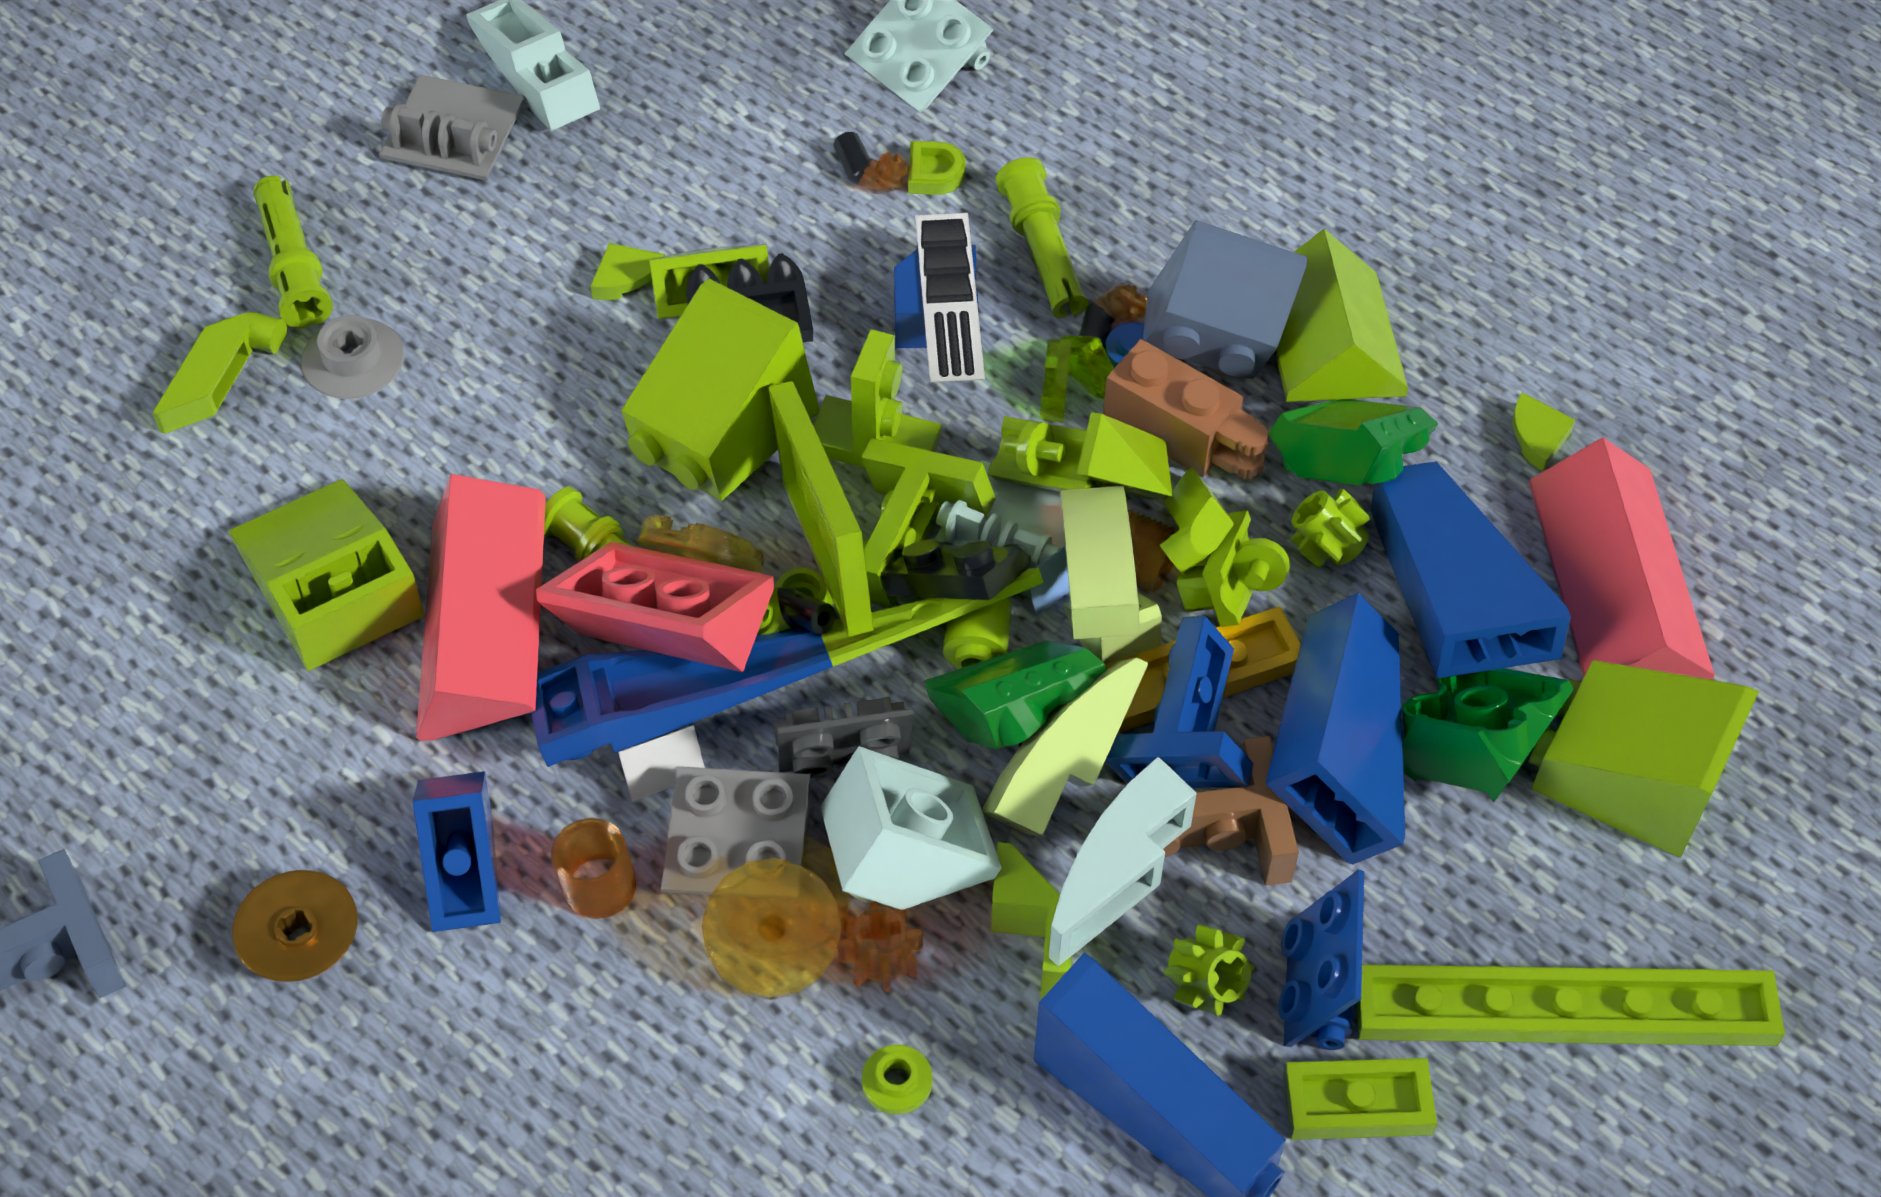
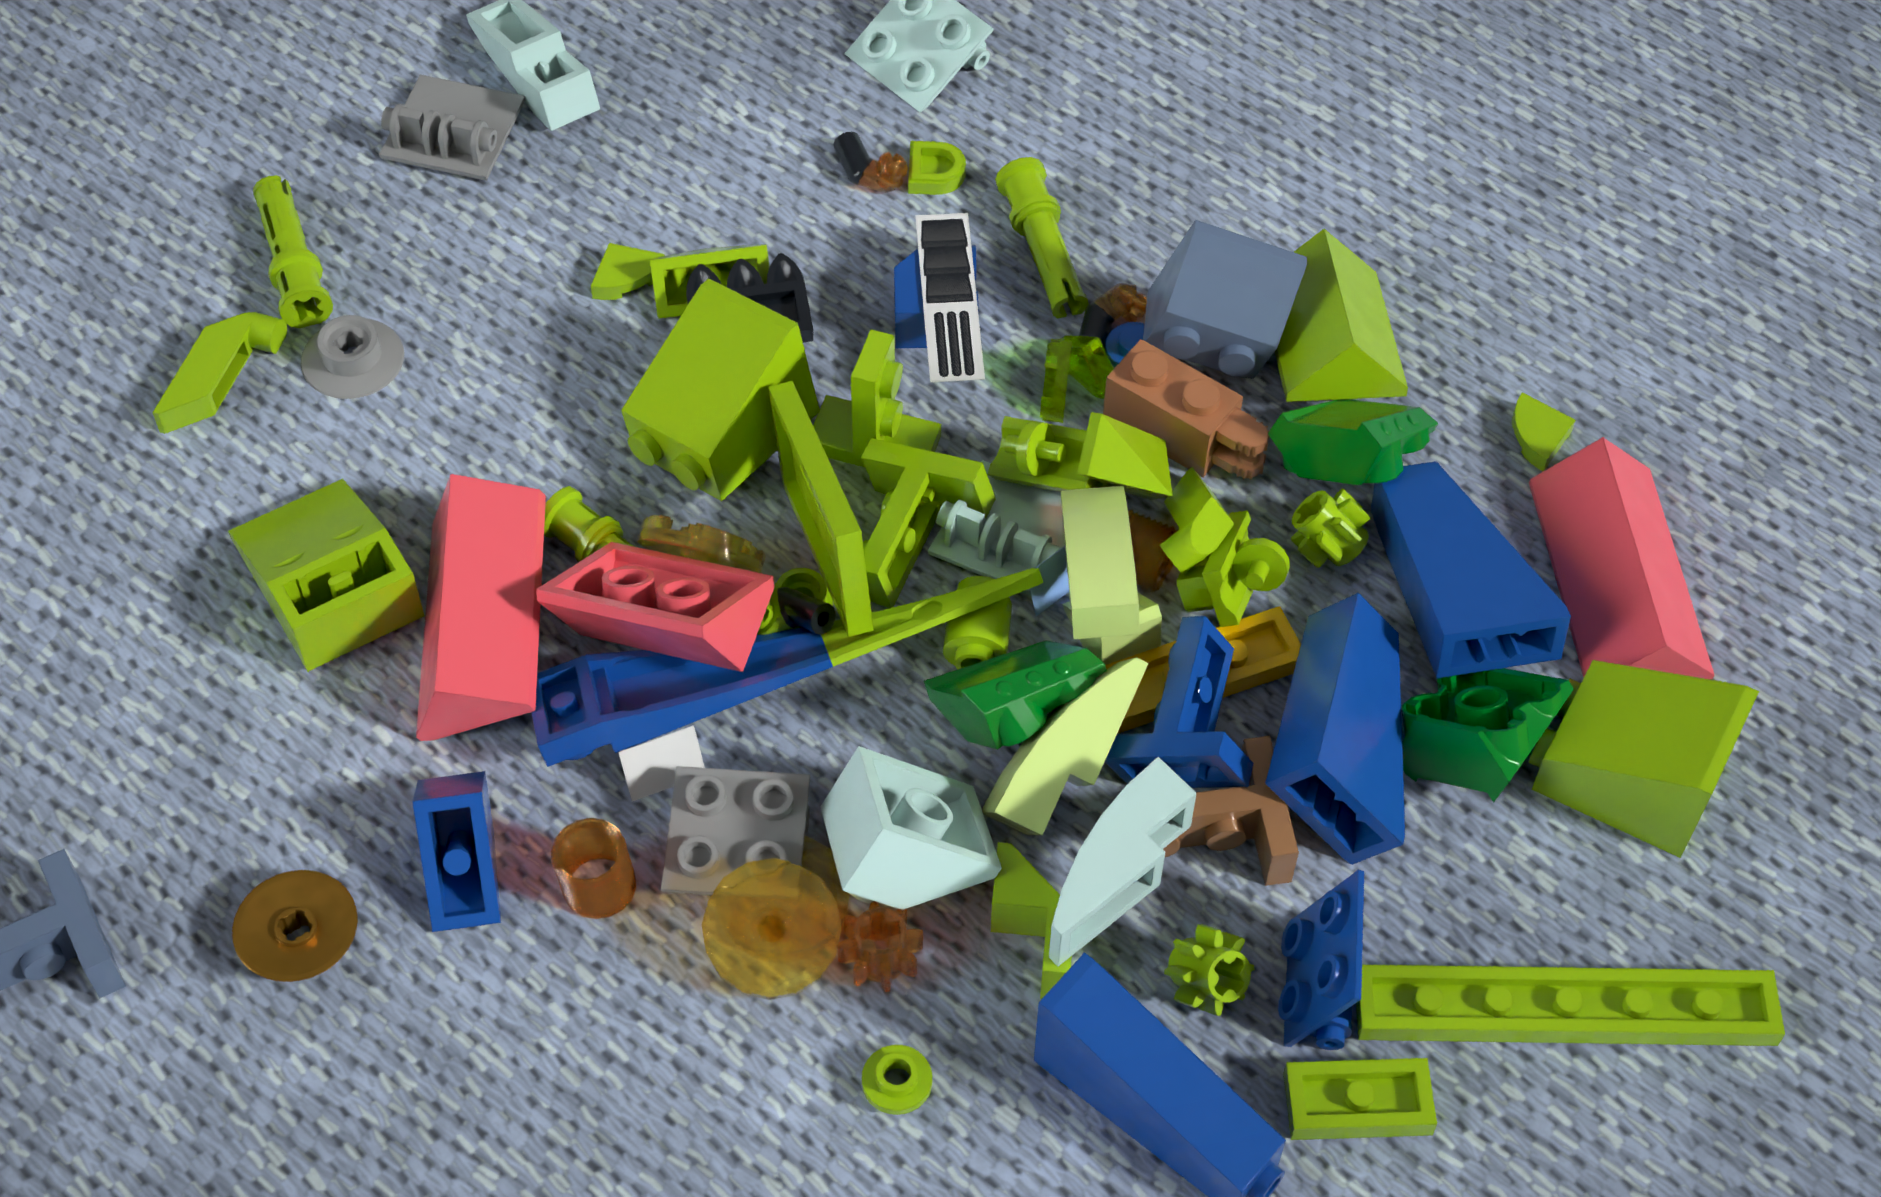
(816, 746): dark grey hinge -> none
(954, 571): black plate -> none

